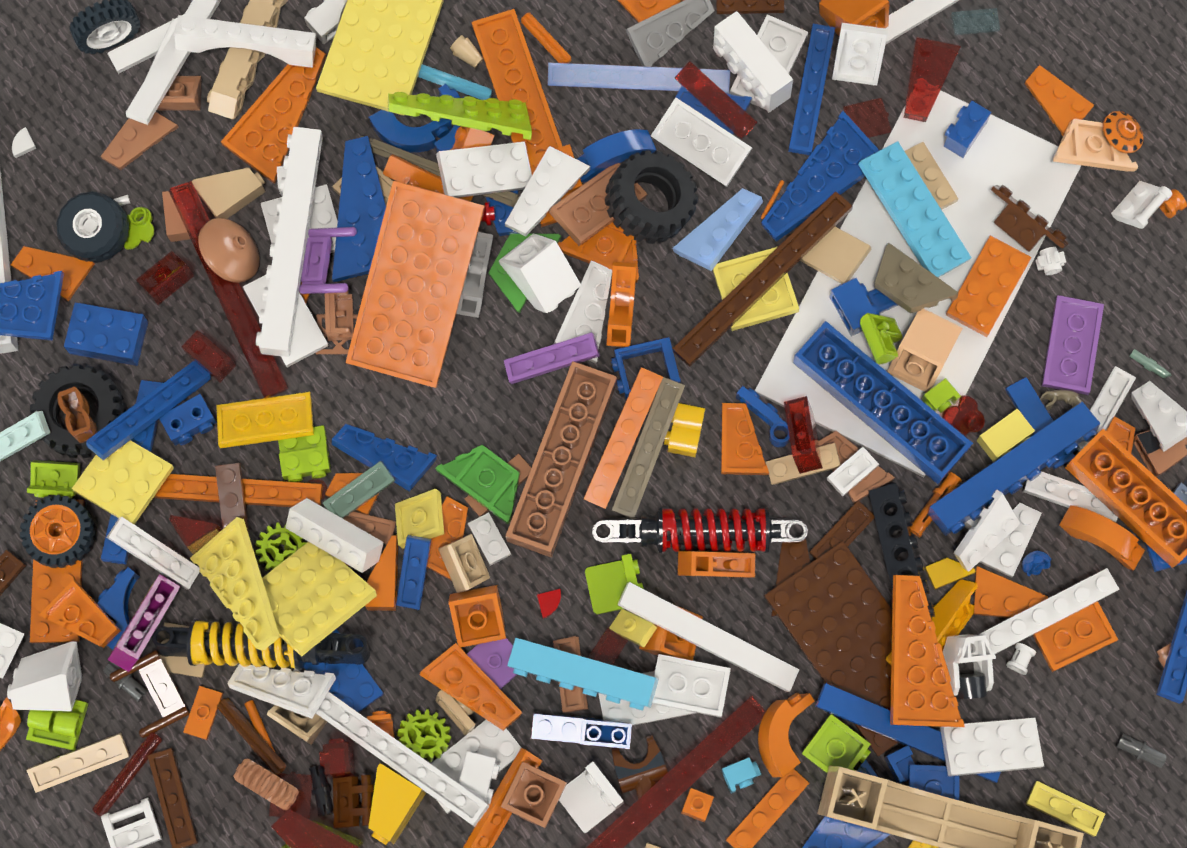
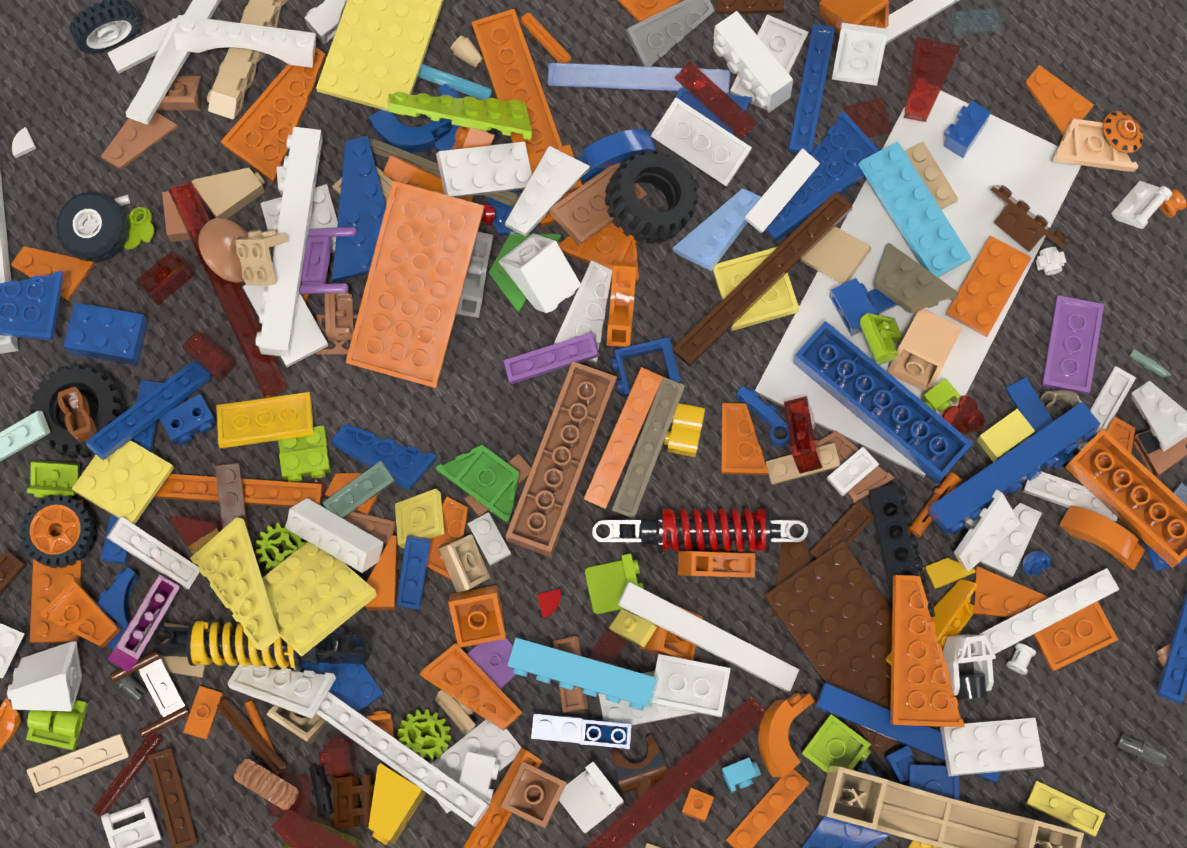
(256, 257): none -> tan bracket
(781, 190): none -> white tile

